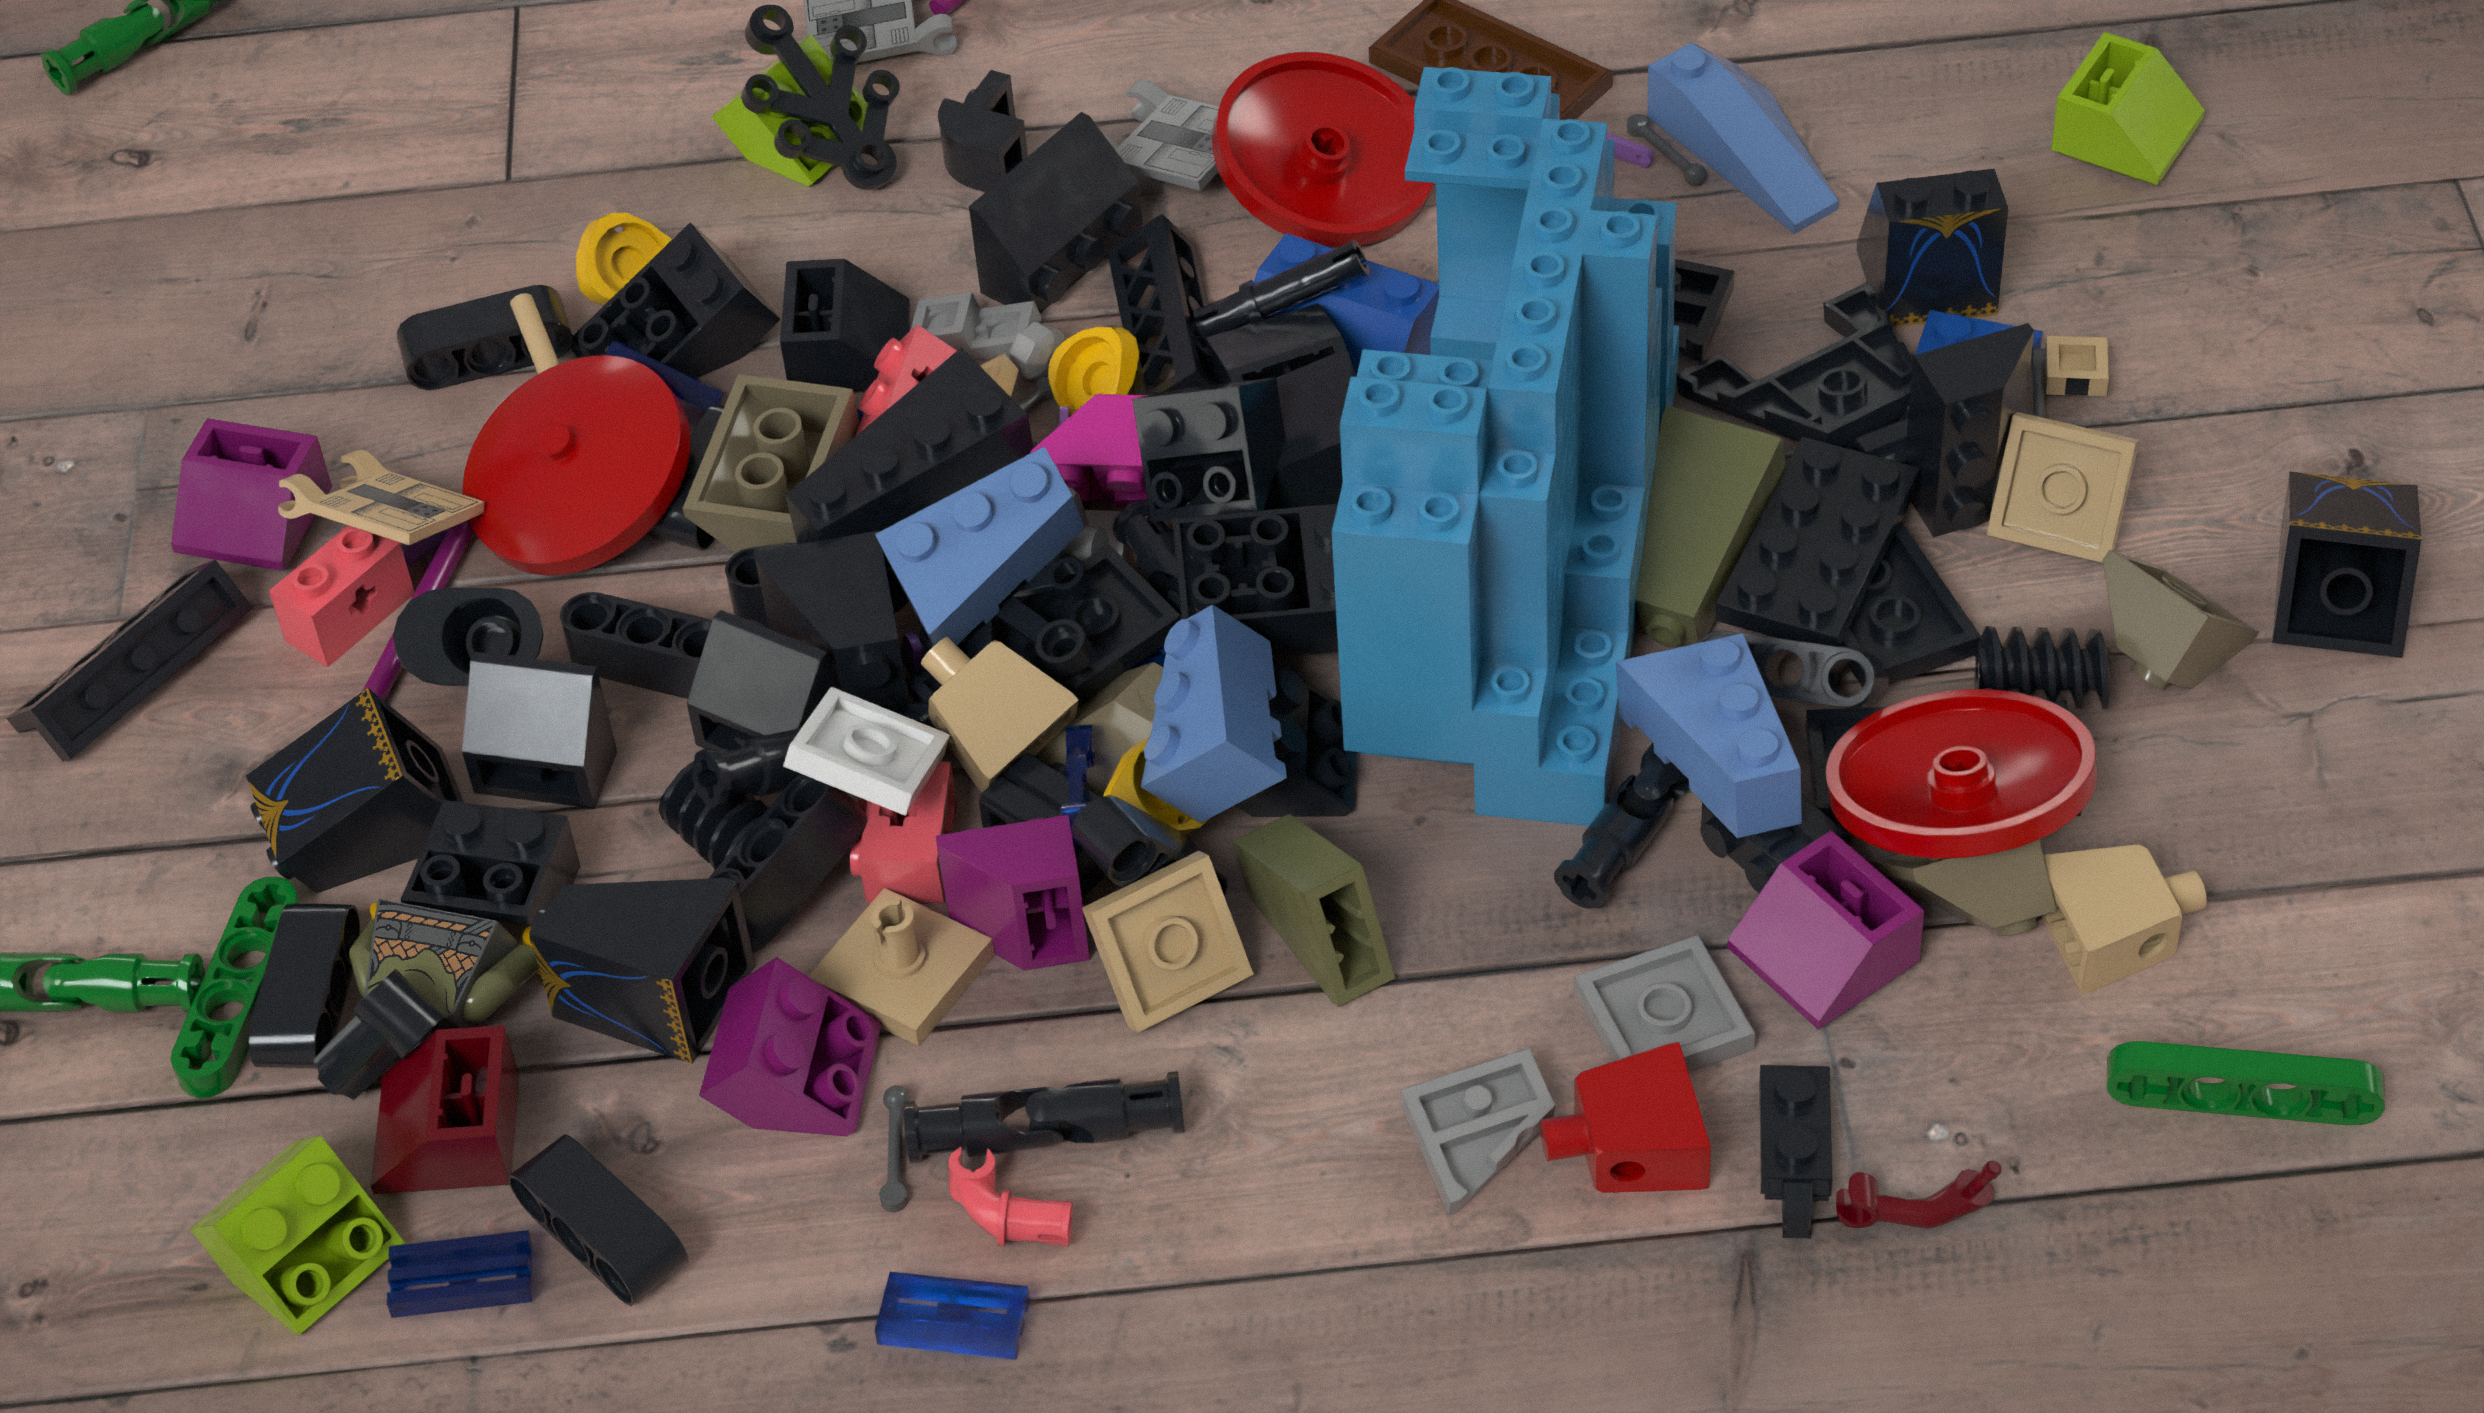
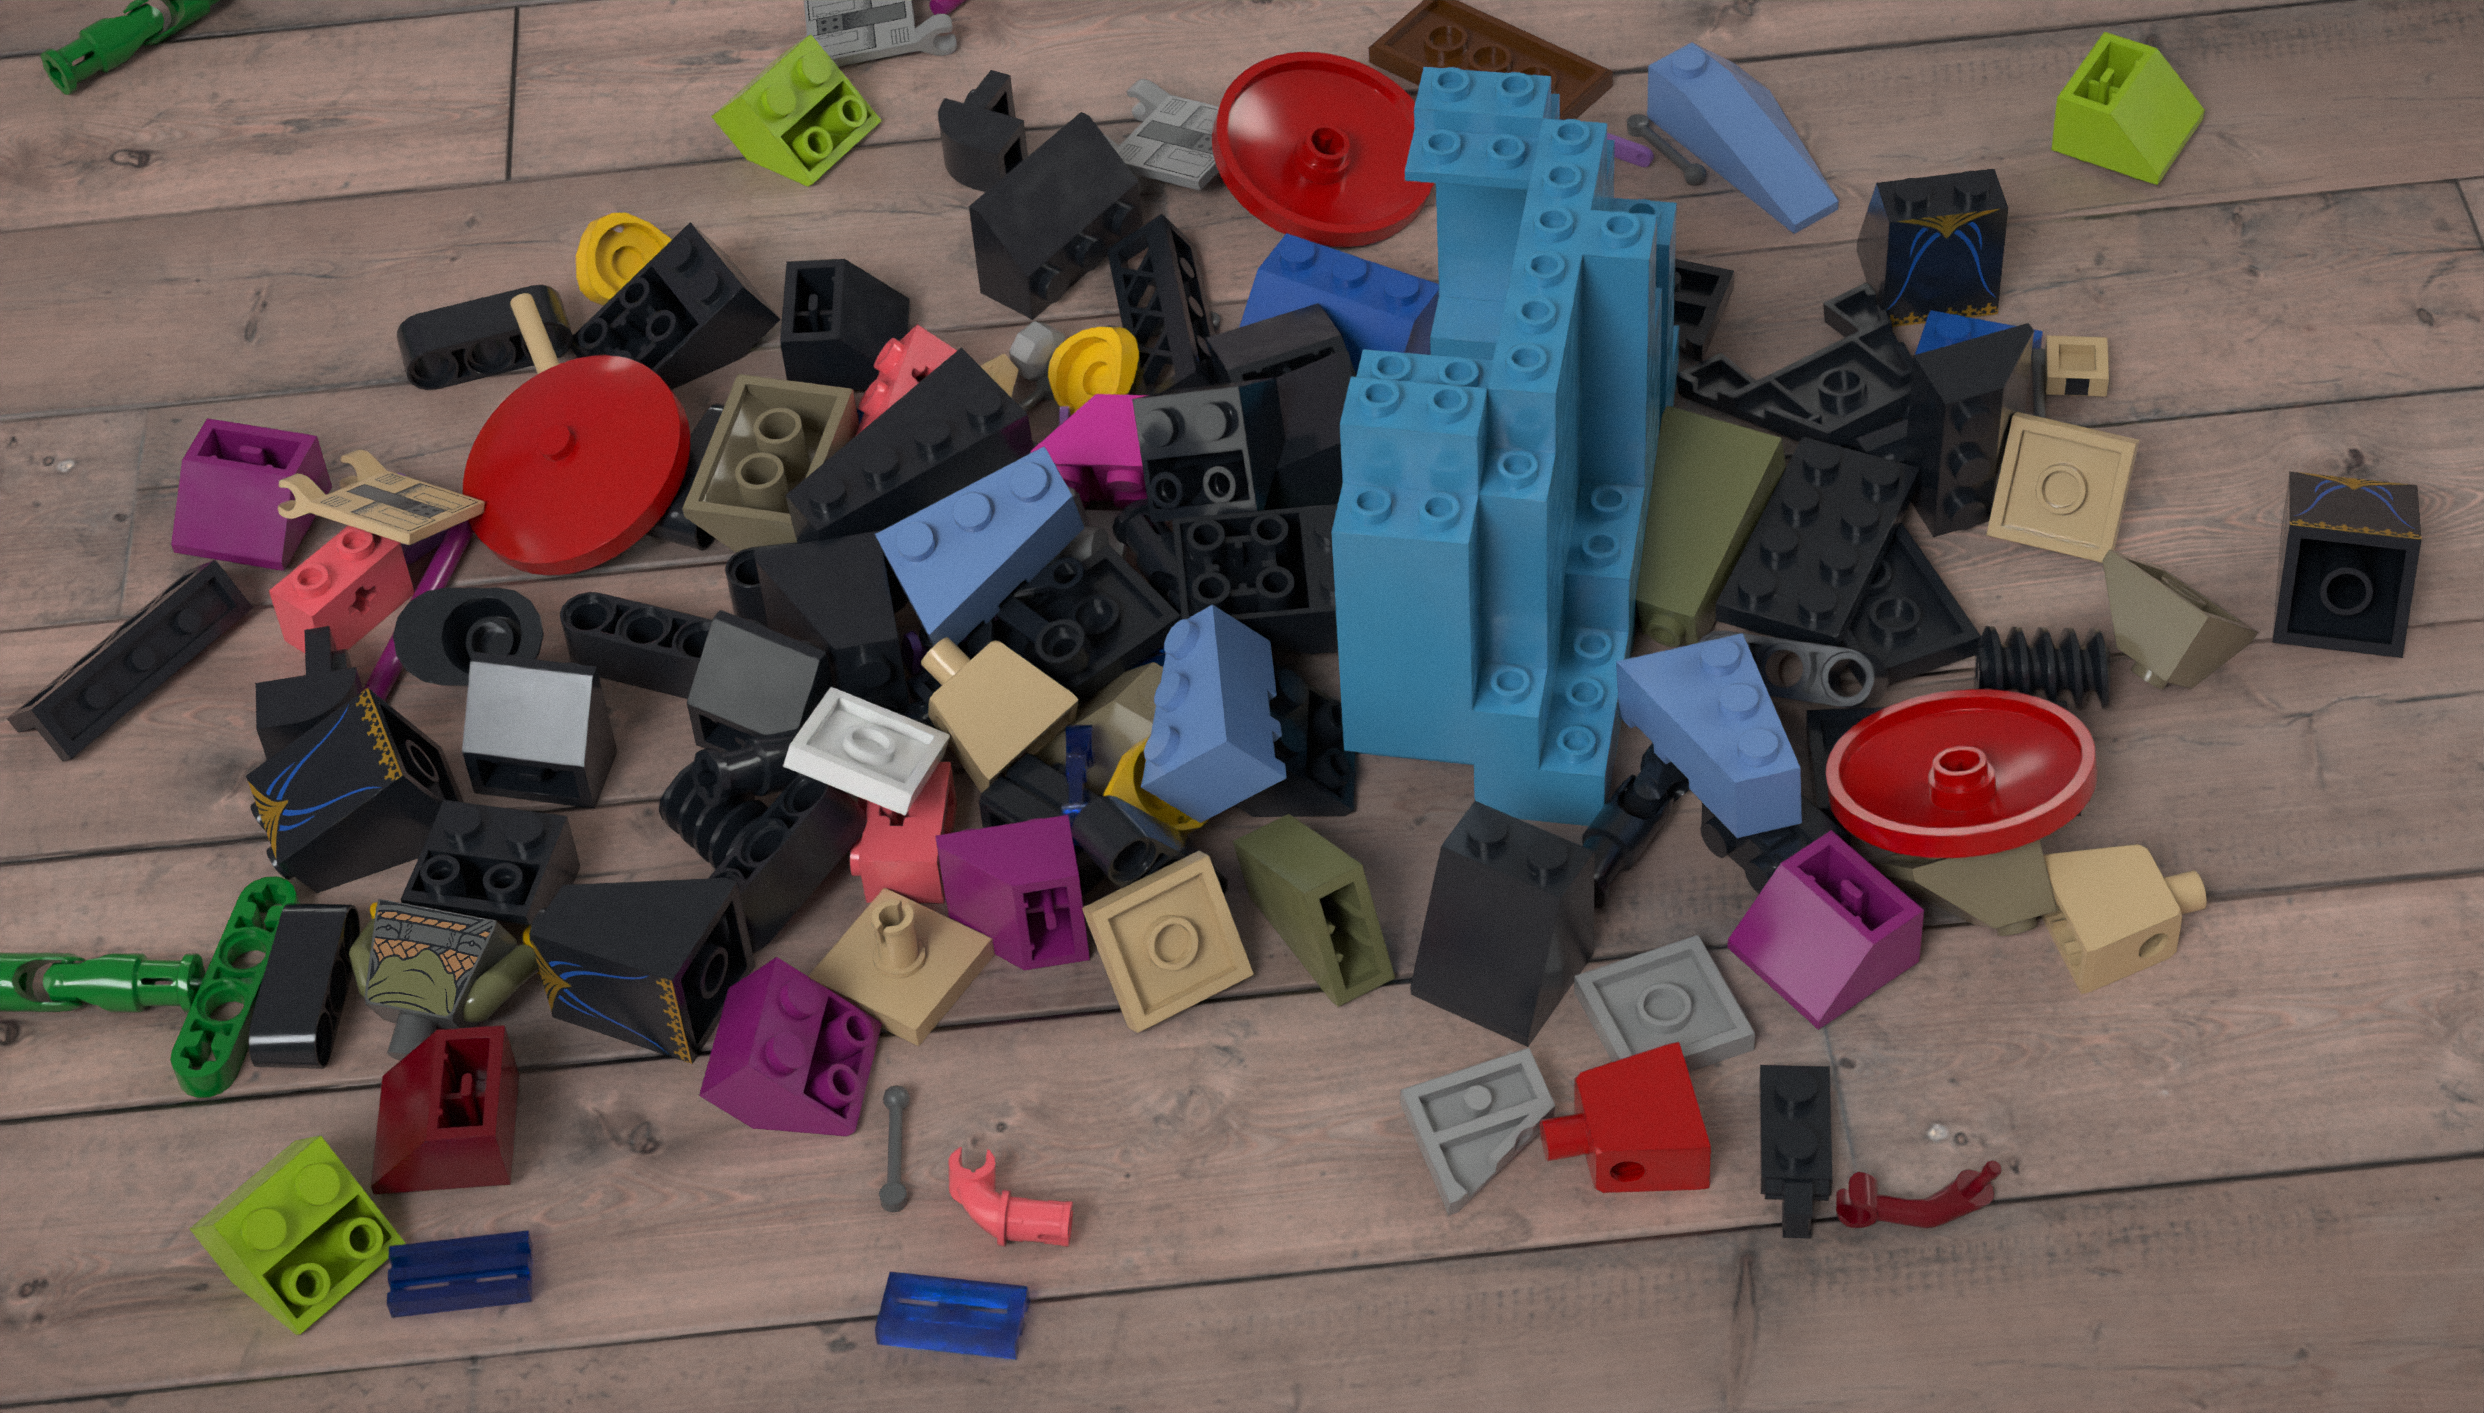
(298, 703): none -> black brick
(384, 1028): black piece -> none
(598, 1219): black beam -> none
(682, 384): clear blue tile -> none
(823, 103): black plant -> none
(980, 332): light grey slope -> none
(1076, 1114): black piece -> none
(1291, 287): black pin -> none
(1505, 923): none -> black slope
(2325, 1088): green beam -> none

